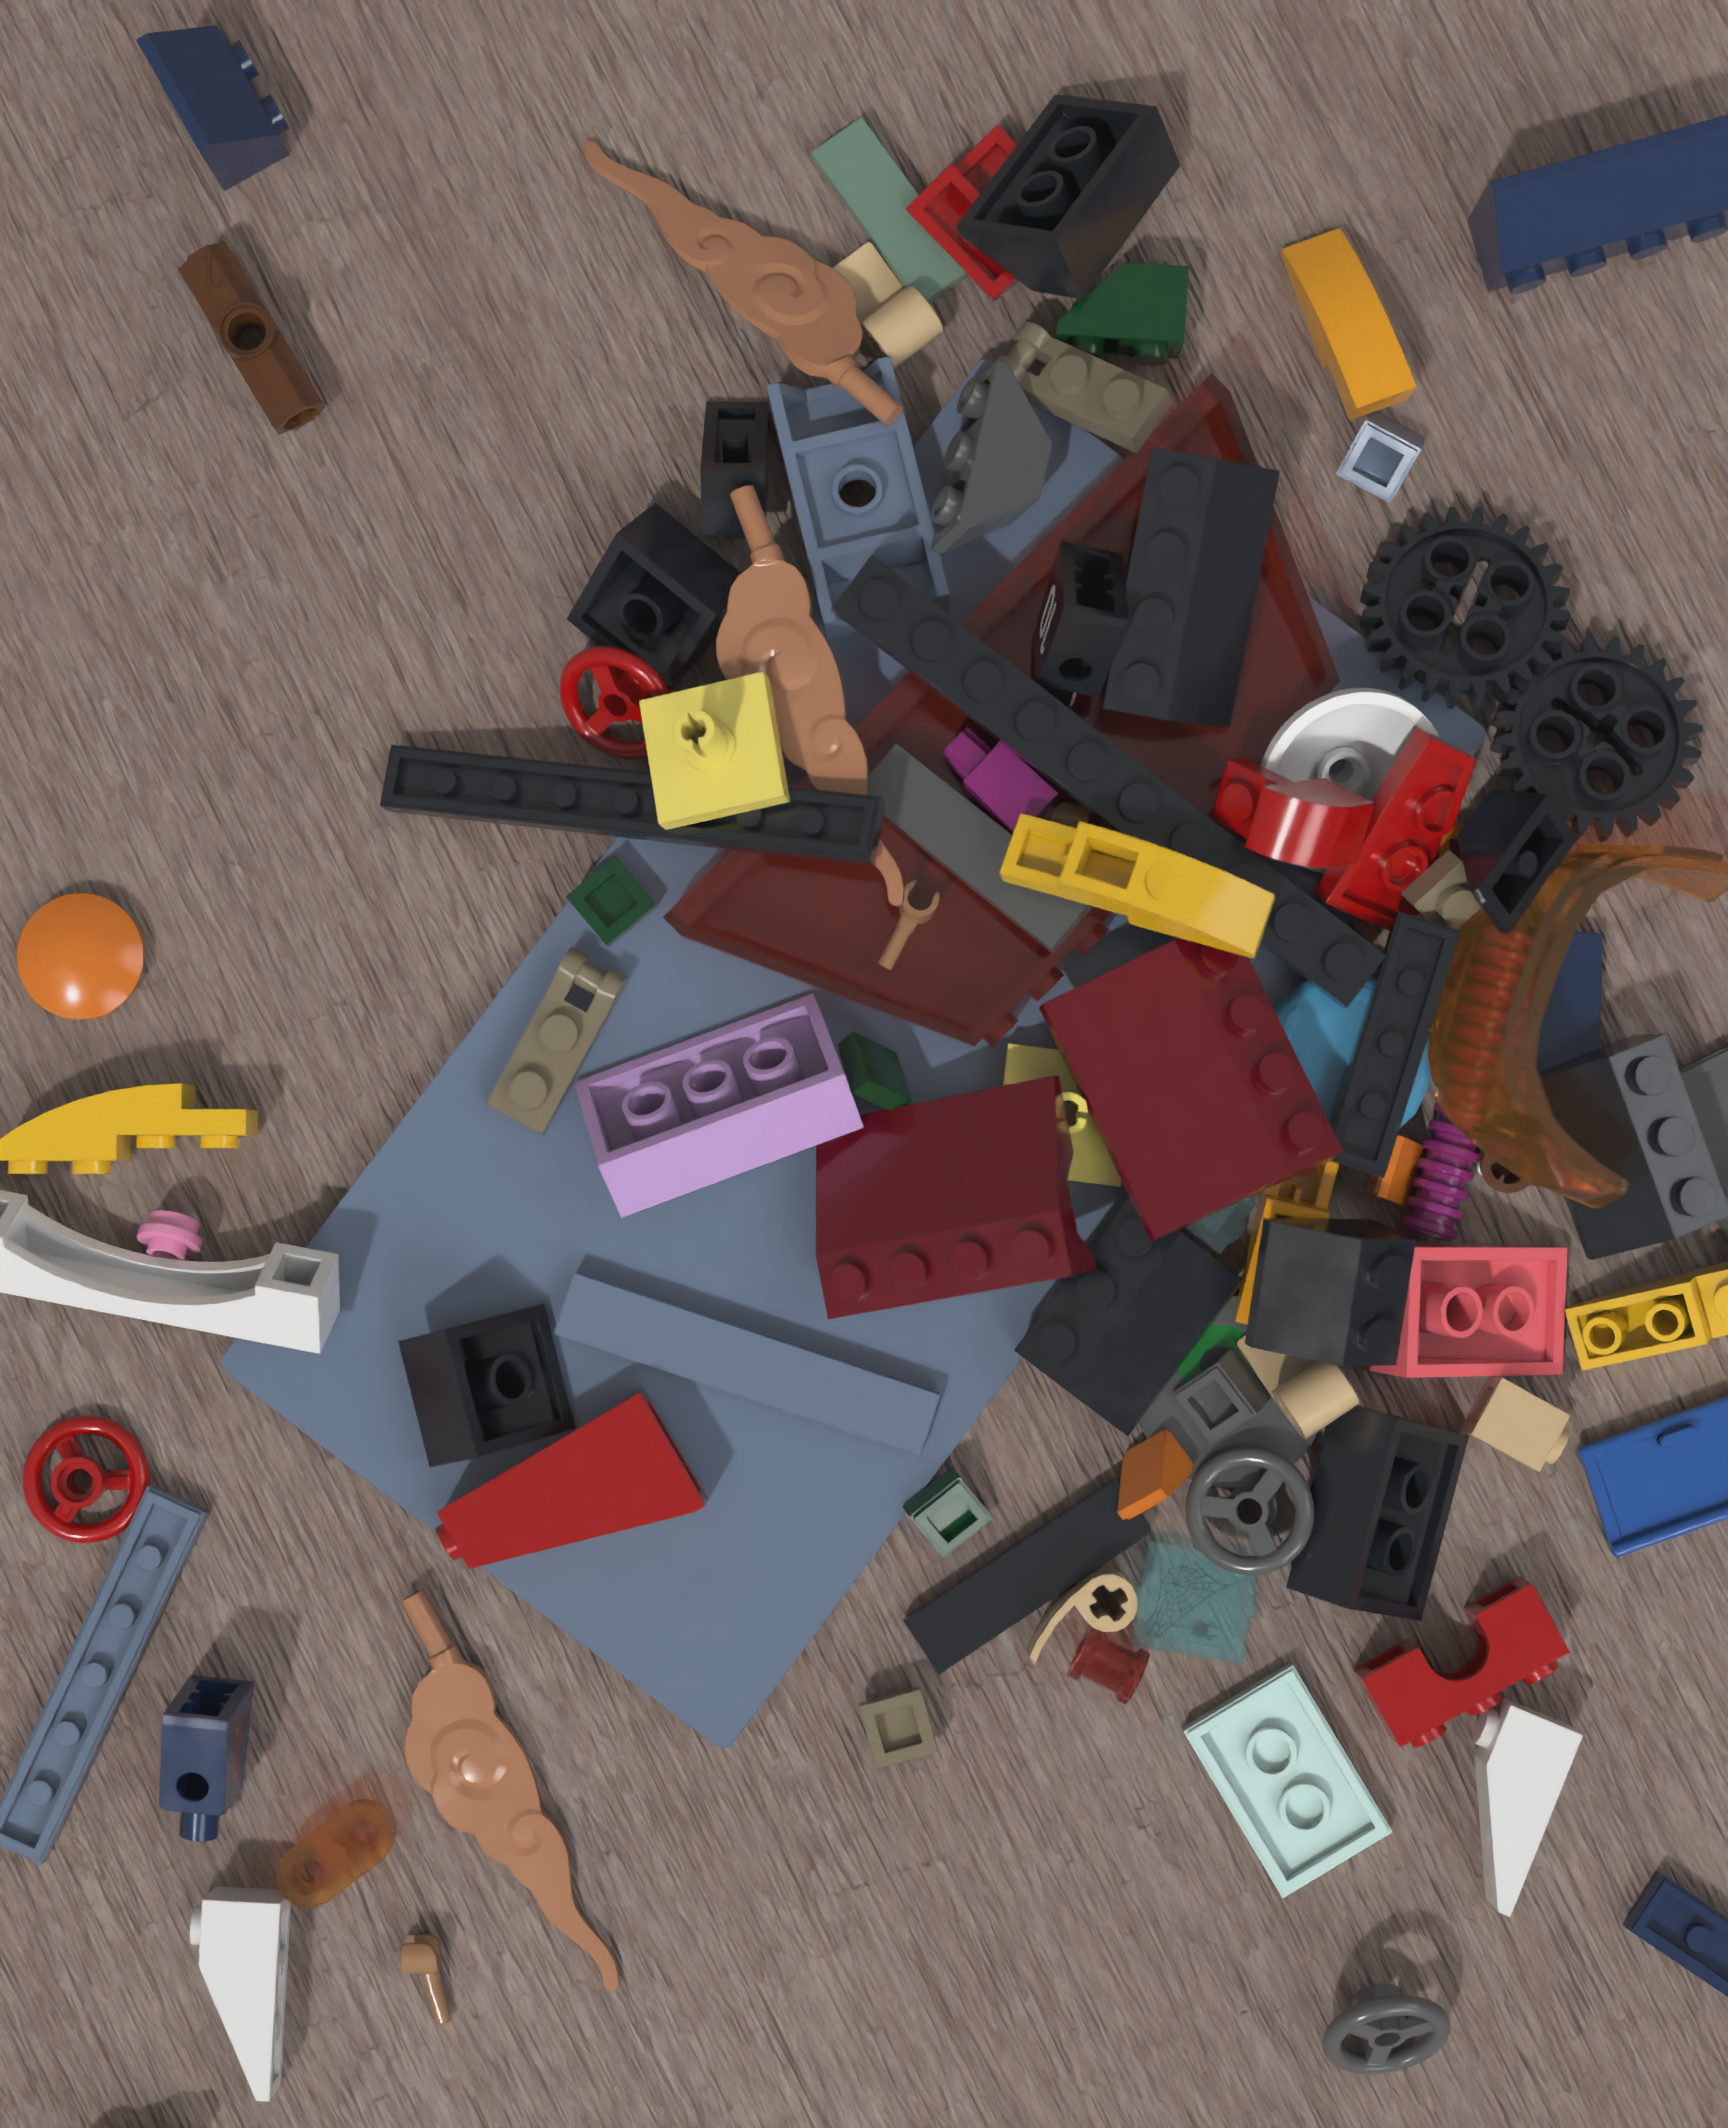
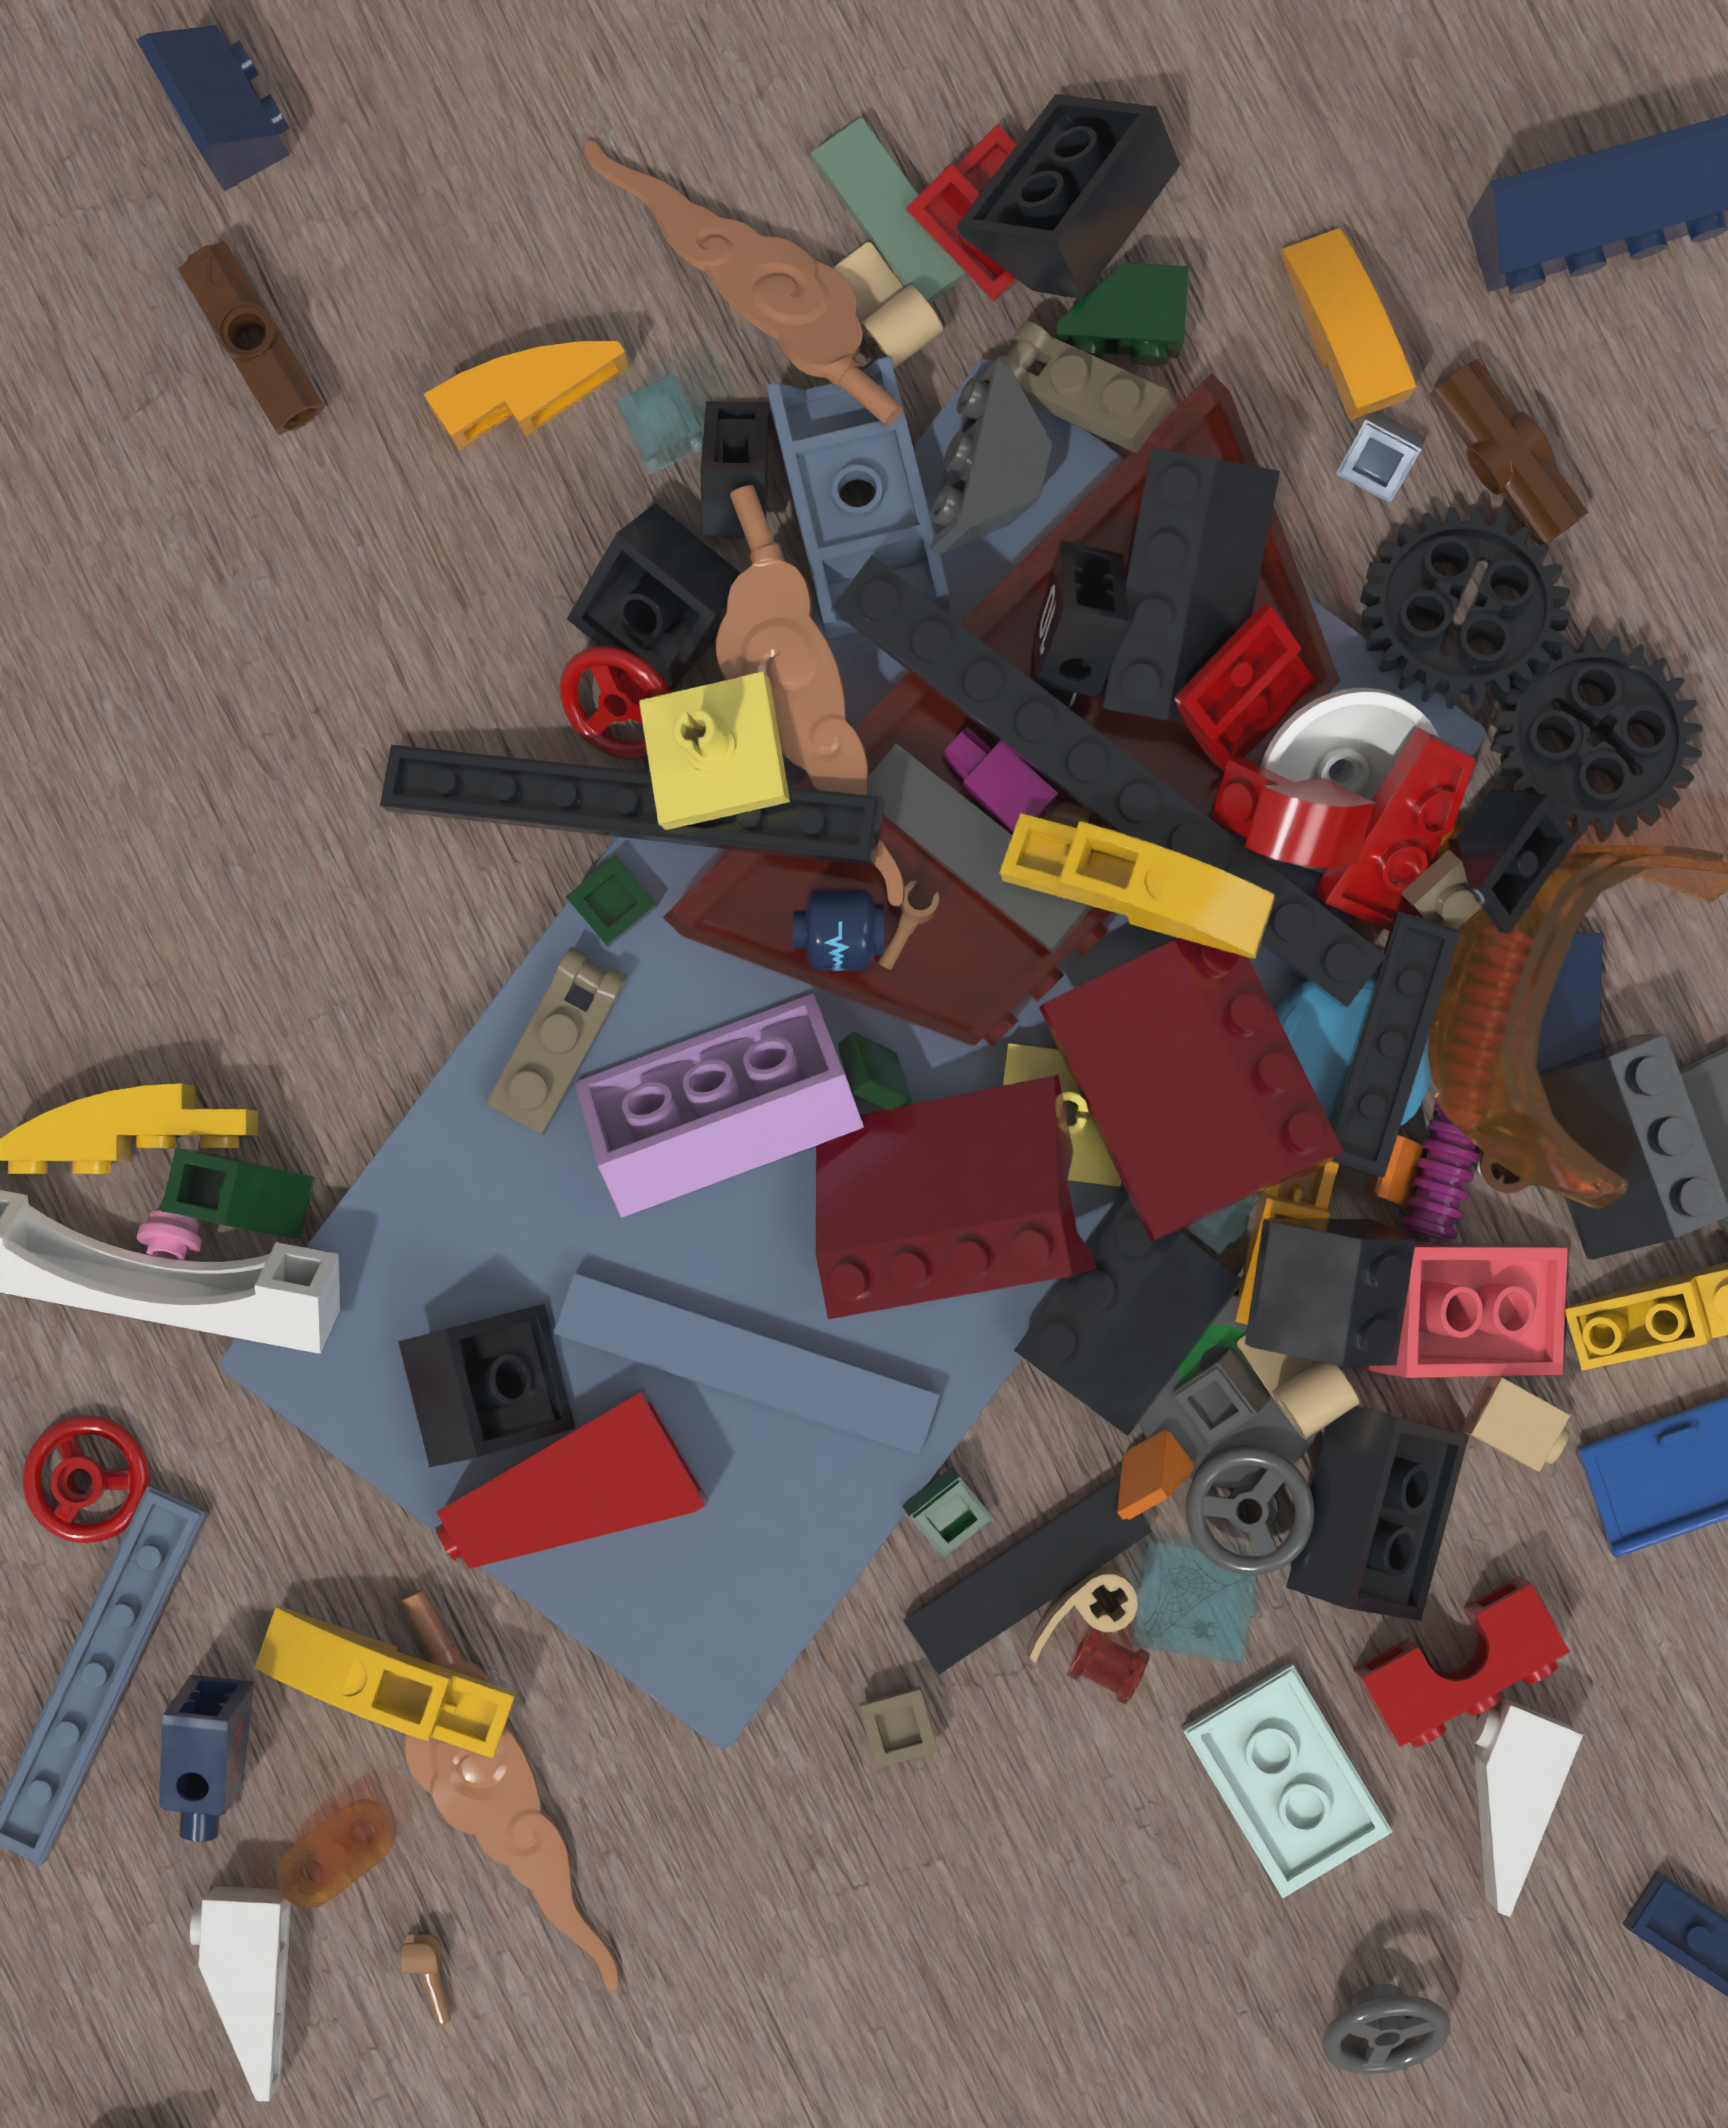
(80, 956): orange dish -> none
(237, 1193): none -> dark green slope
(383, 1683): none -> yellow slope
(524, 385): none -> light orange slope
(660, 424): none -> clear light blue brick
(839, 929): none -> dark blue head
(1245, 688): none -> red slope
(1508, 452): none -> reddish brown piece

